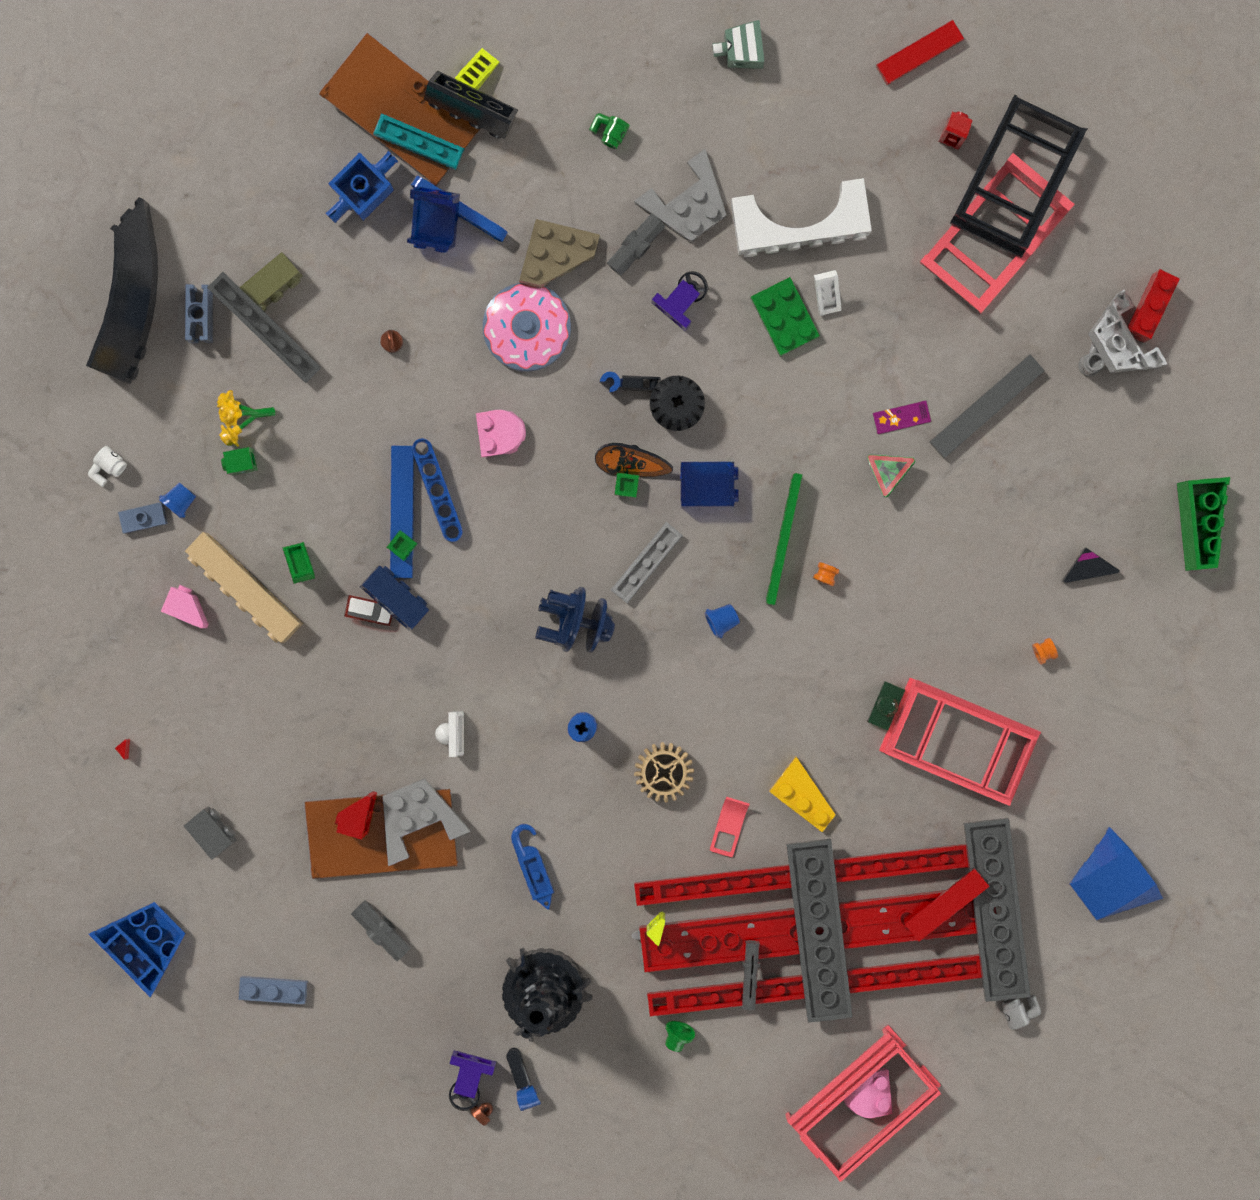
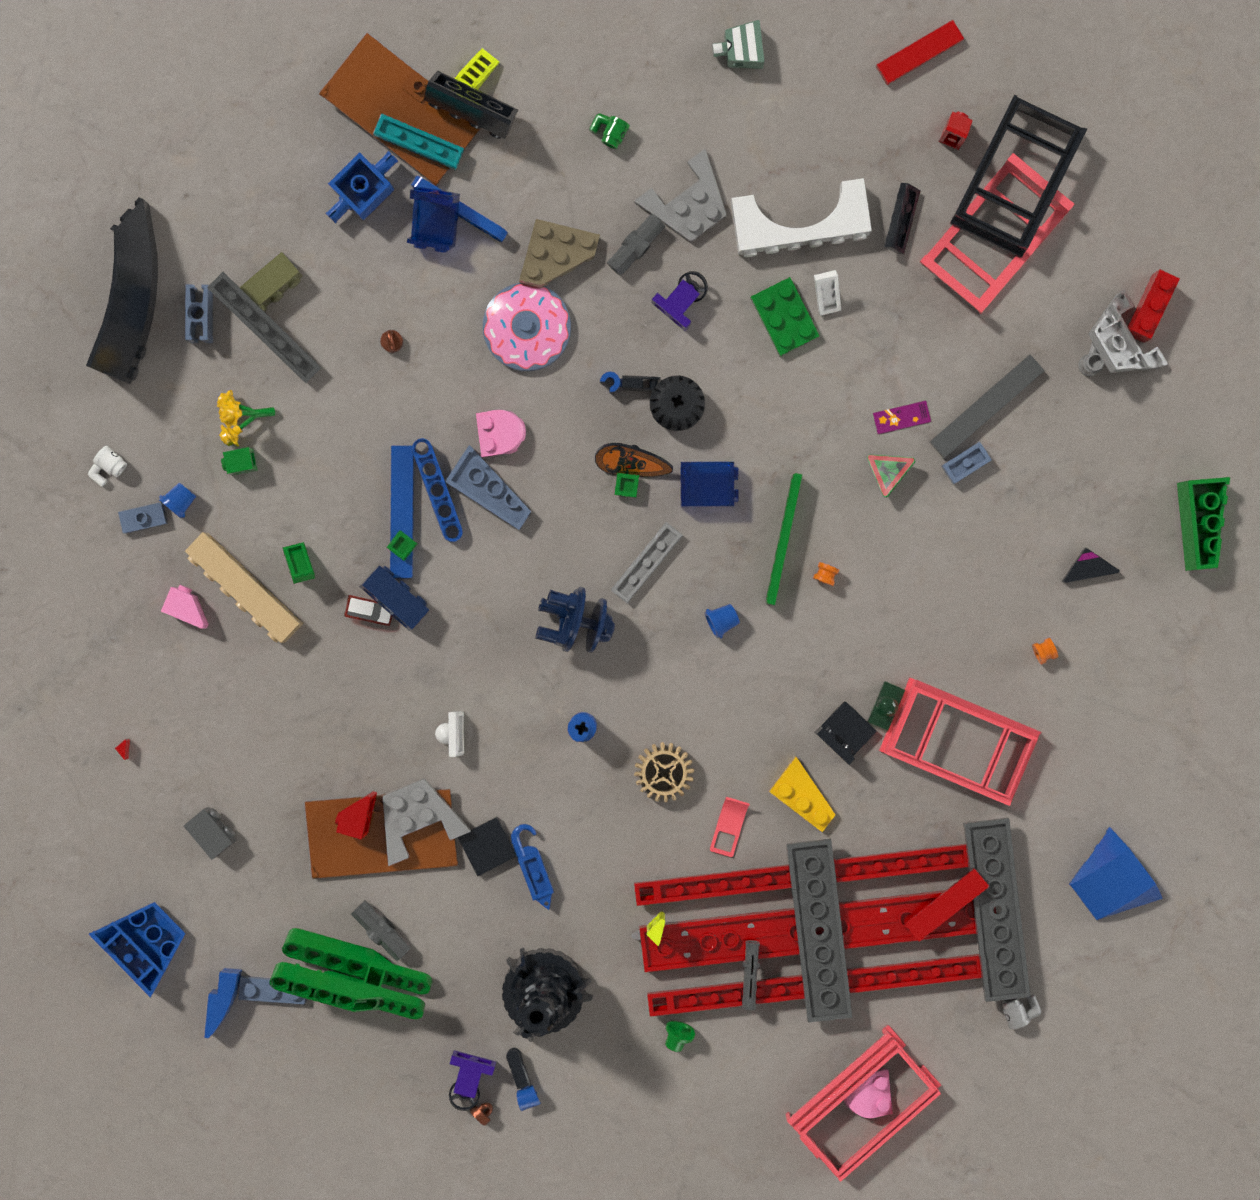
(221, 999): none -> blue slope
(344, 990): none -> green beam
(484, 486): none -> sand blue wing
(487, 846): none -> black tile
(845, 732): none -> black bracket
(902, 218): none -> black plate
(966, 463): none -> sand blue plate

